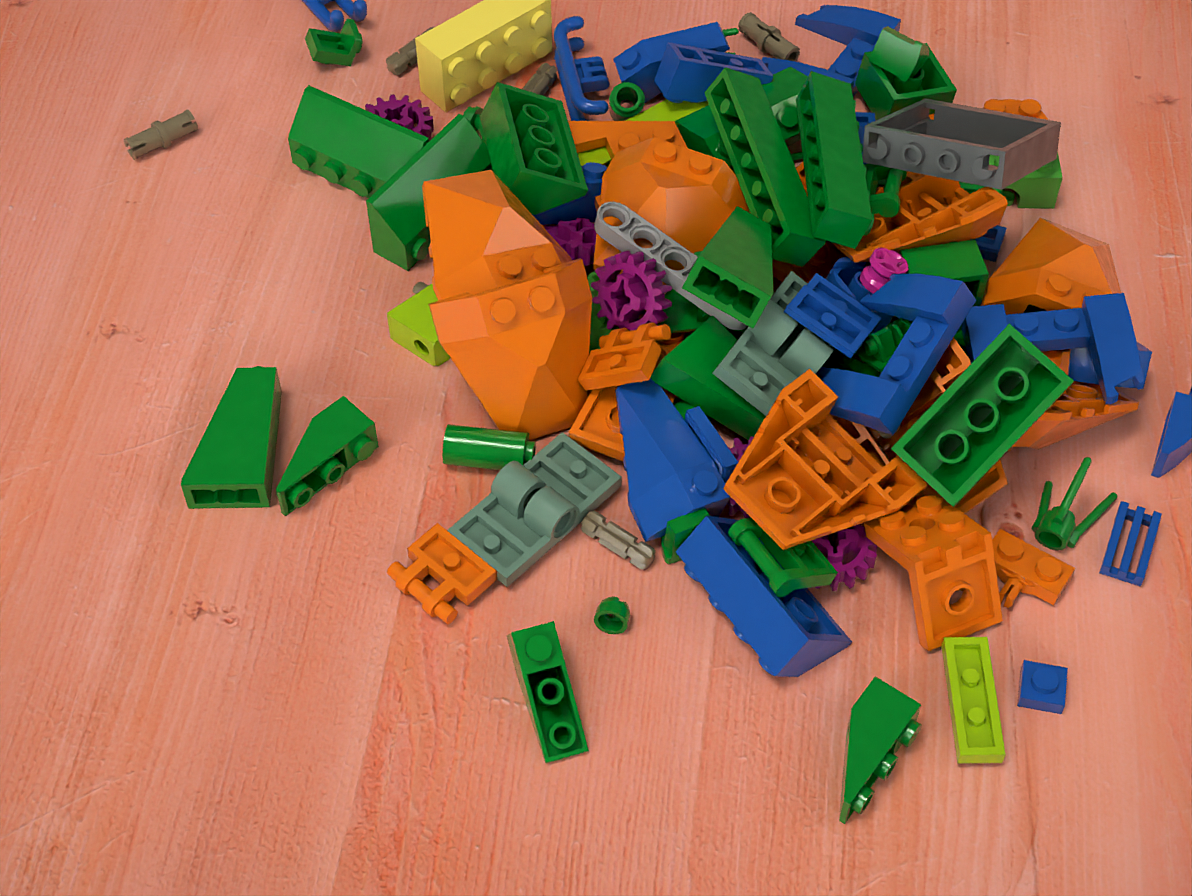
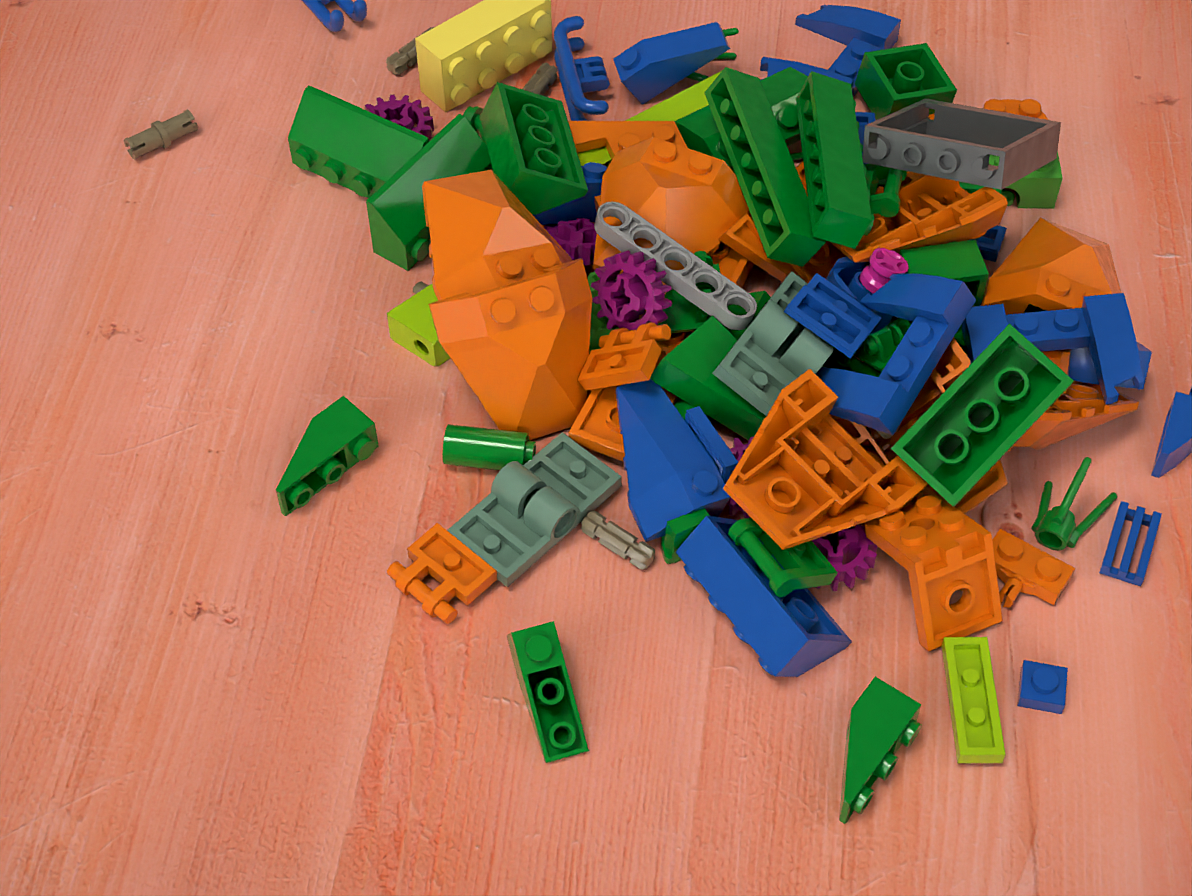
(239, 446): green slope -> none
(335, 47): green bracket -> none
(618, 621): green hinge -> none
(626, 93): green brick -> none
(689, 71): blue slope -> none
(736, 268): green slope -> none
(768, 38): dark tan pin -> none
(899, 54): green tile -> none

